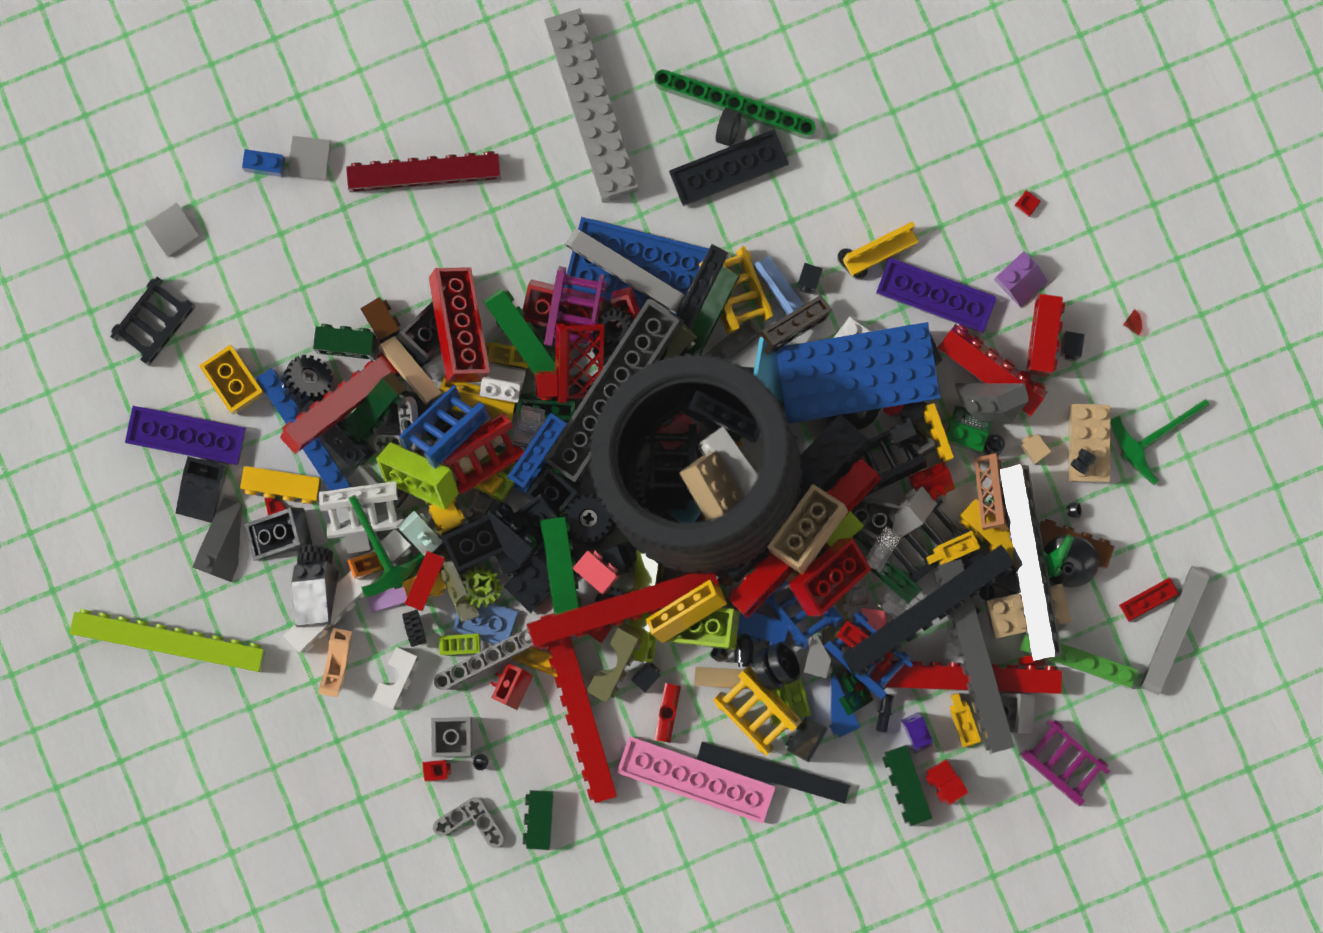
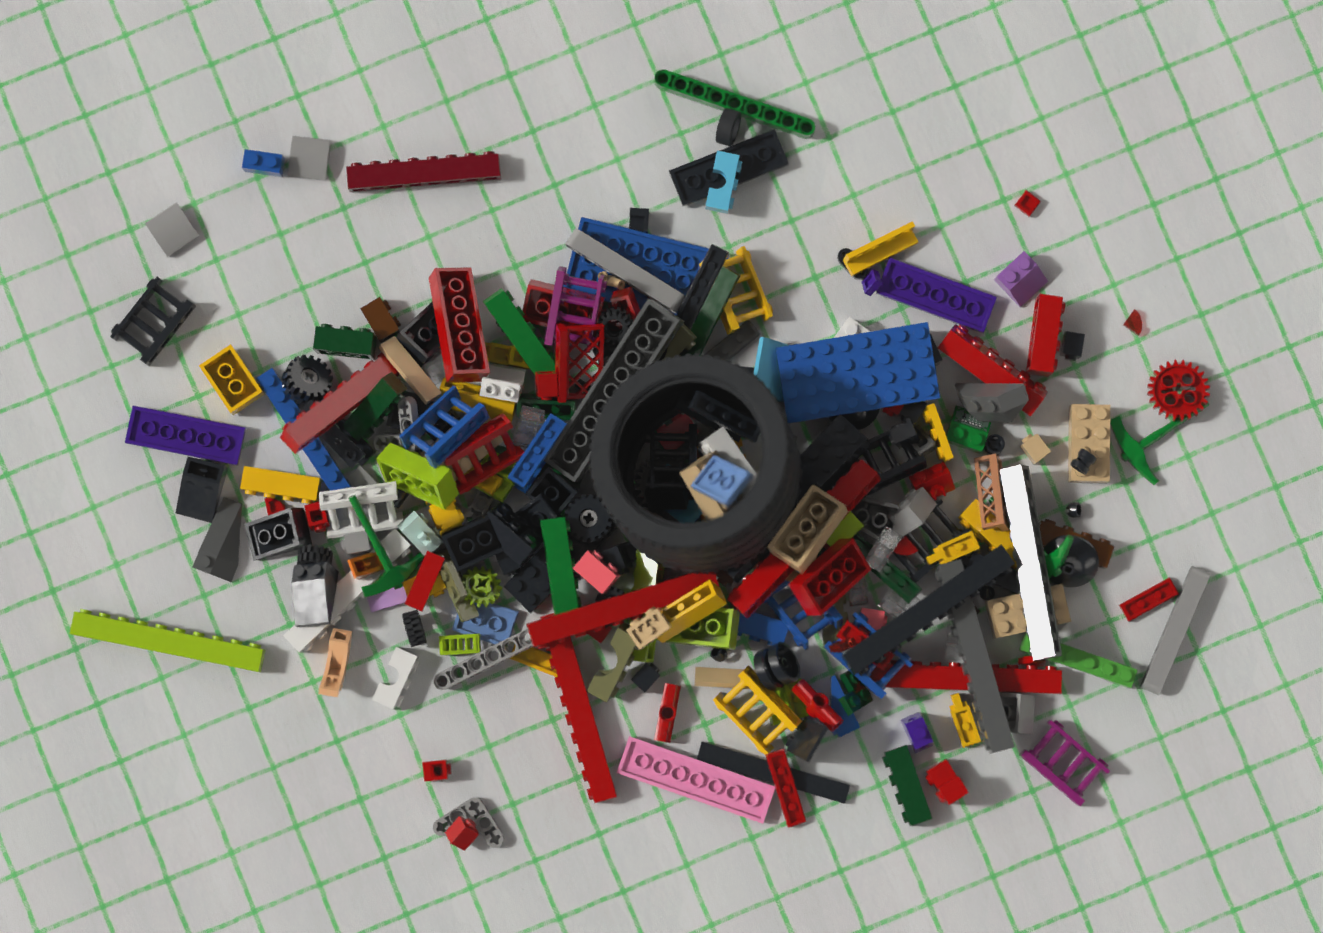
(313, 512): none -> red brick
(451, 736): light grey brick -> none
(462, 833): none -> red brick
(480, 765): black hinge -> none
(511, 686): red brick -> none
(538, 819): dark green brick -> none
(591, 105): light grey brick -> none
(612, 281): none -> tan arm
(639, 219): none -> black panel
(649, 627): none -> tan bracket
(720, 199): none -> medium azure arch
(721, 481): none -> medium blue tile
(743, 653): black brick -> none
(778, 285): light blue fence -> none
(785, 788): none -> red tile
(795, 324): dark brown fence -> none
(809, 278): black brick -> none
(817, 659): light grey slope -> none
(817, 705): none -> red piece
(842, 645): none -> clear red tile
(871, 282): none -> dark purple plate
(884, 713): black axle -> none
(905, 547): none -> red tile
(1175, 374): none -> red gear

